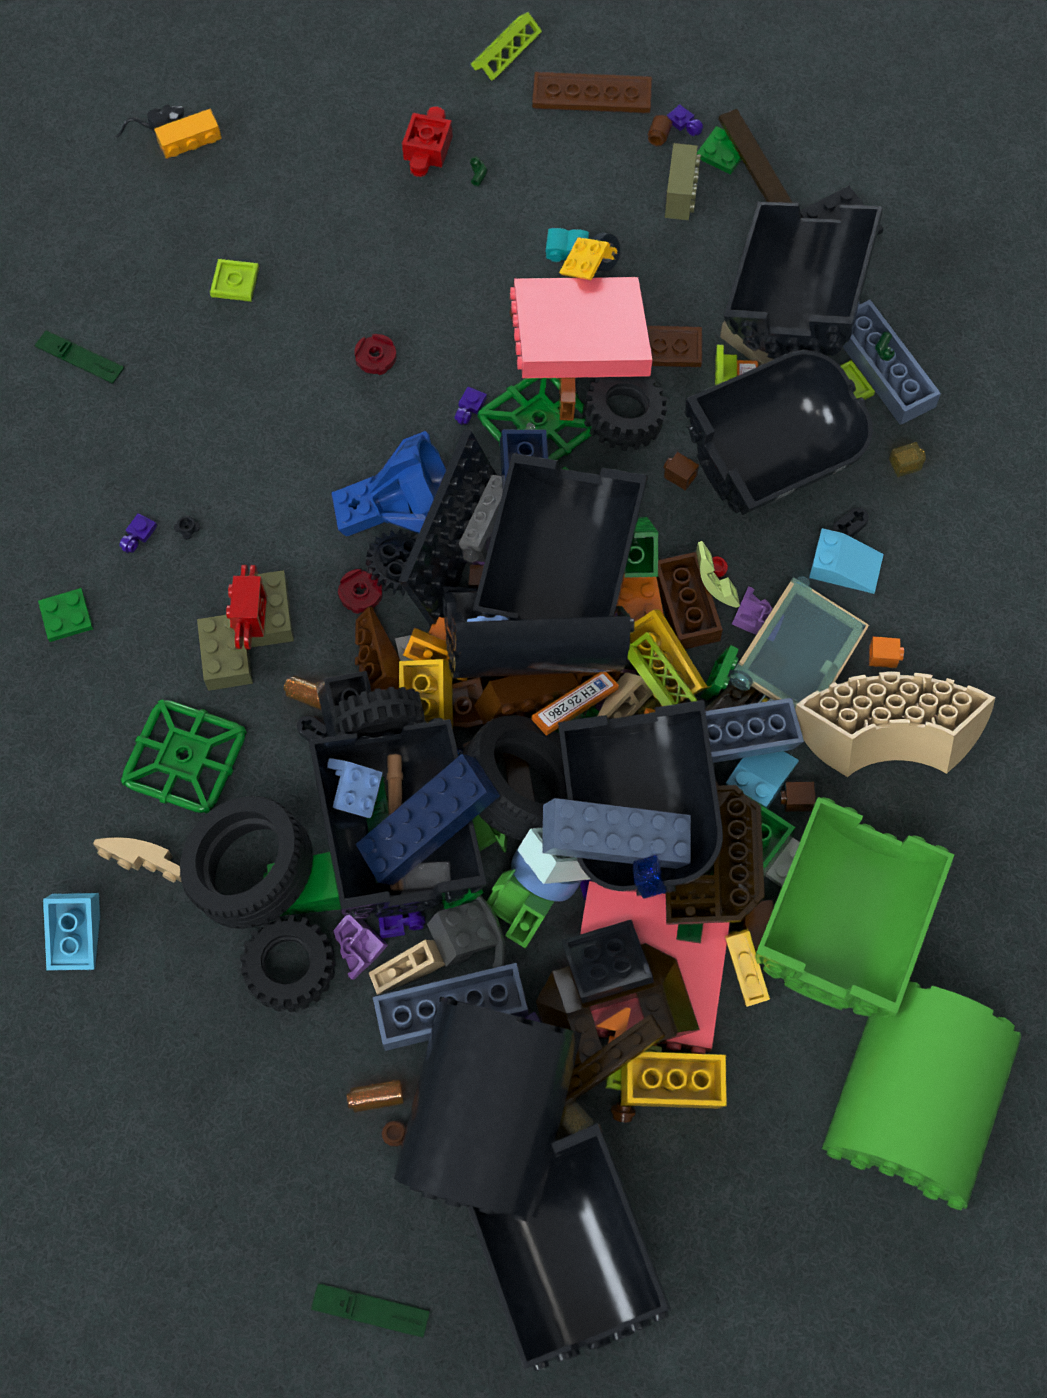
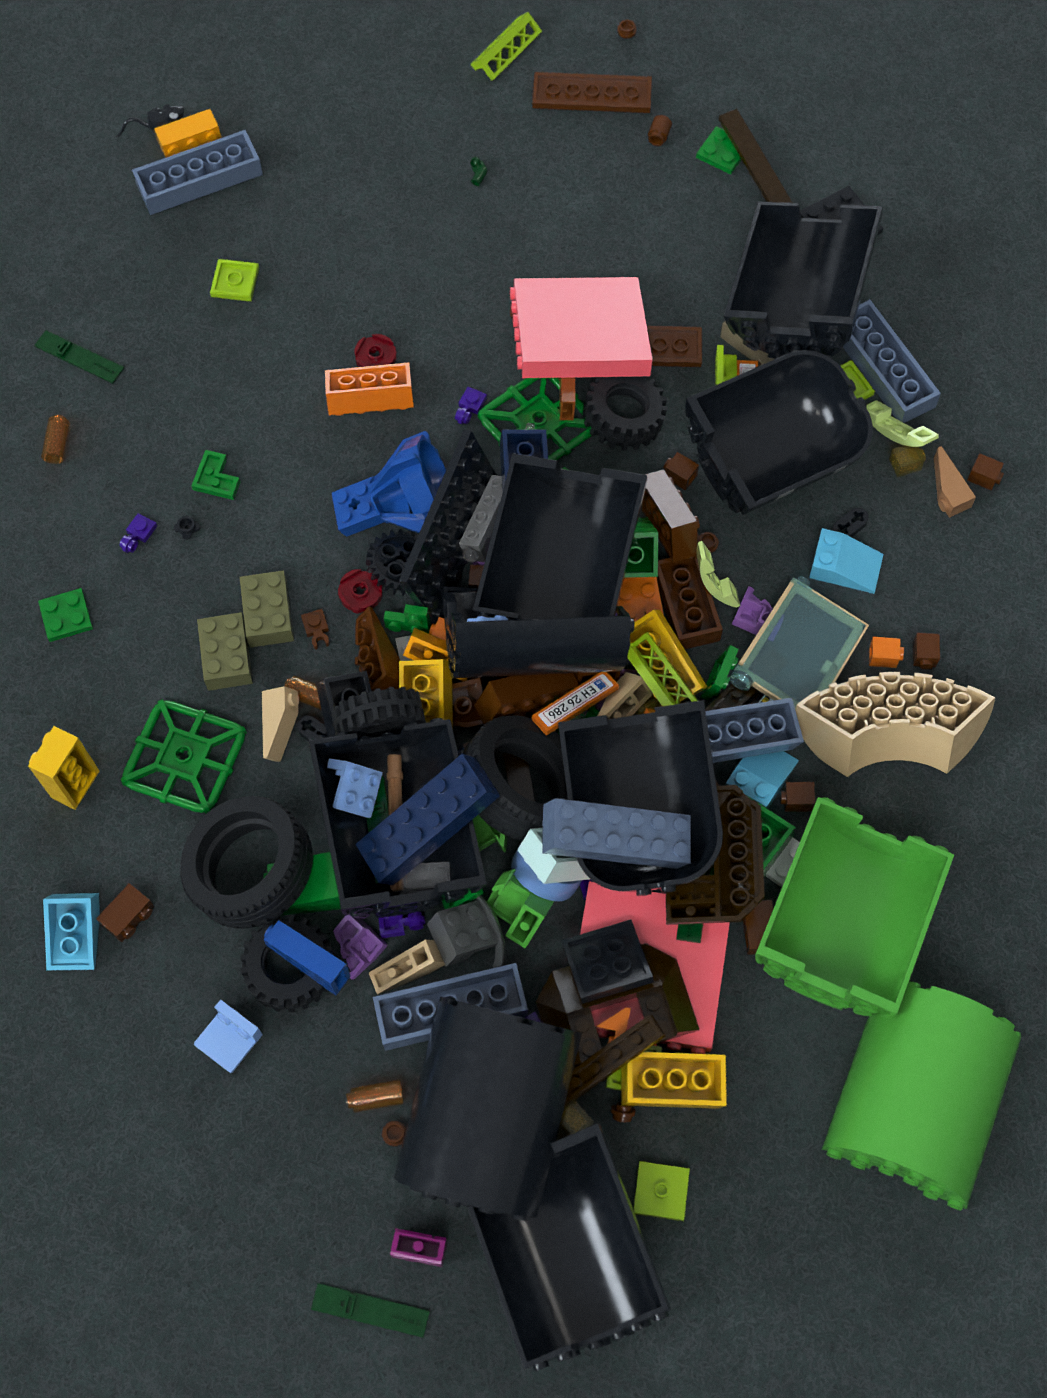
(55, 439): none -> clear orange brick
(63, 767): none -> yellow brick
(125, 913): none -> reddish brown brick
(135, 852): tan slope -> none
(197, 172): none -> sand blue brick
(210, 477): none -> green plate
(228, 1037): none -> light blue bracket
(247, 606): red brick -> none
(278, 720): none -> tan slope
(307, 957): none -> blue slope
(315, 626): none -> reddish brown plate
(368, 389): none -> orange slope
(412, 618): none -> green plate
(418, 1247): none -> magenta brick
(427, 140): red brick -> none
(561, 242): teal brick -> none
(592, 255): yellow plate -> none
(626, 29): none -> reddish brown plate
(648, 877): clear blue bracket -> none
(661, 1191): none -> lime plate
(670, 516): none -> reddish brown brick
(683, 118): dark purple plate -> none
(683, 173): olive brick -> none
(710, 541): none -> reddish brown plate
(720, 566): red plate -> none
(746, 967): yellow piece -> none
(882, 347): dark green arm -> none
(897, 430): none -> yellowish green slope
(926, 650): none -> reddish brown brick
(952, 489): none -> medium nougat slope
(986, 472): none -> reddish brown brick

